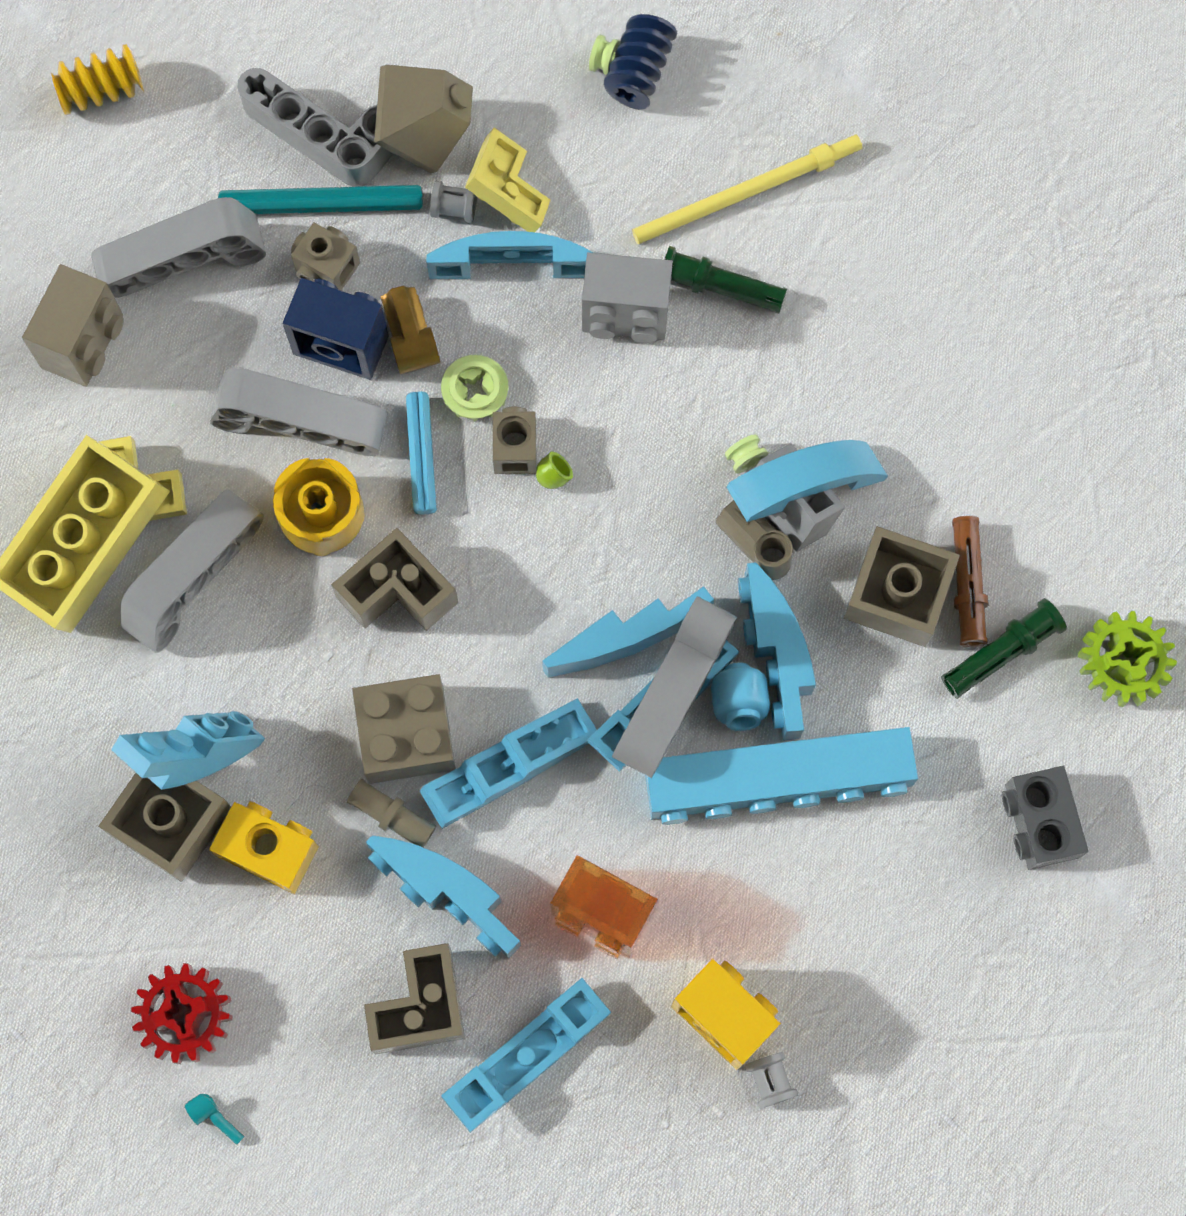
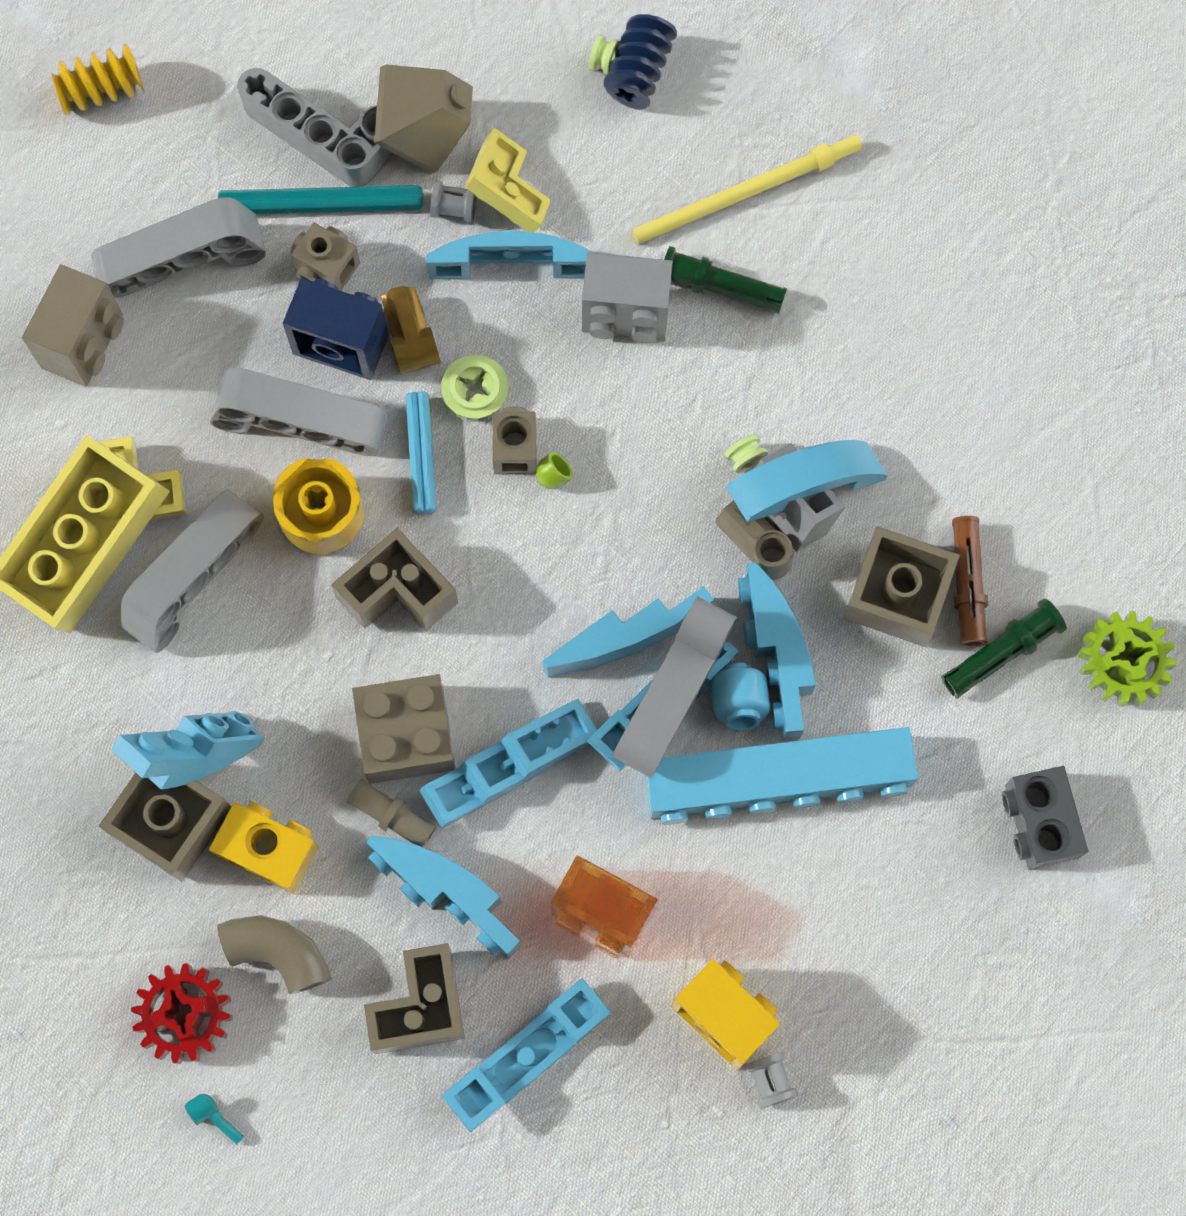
(276, 944): none -> dark tan cylinder

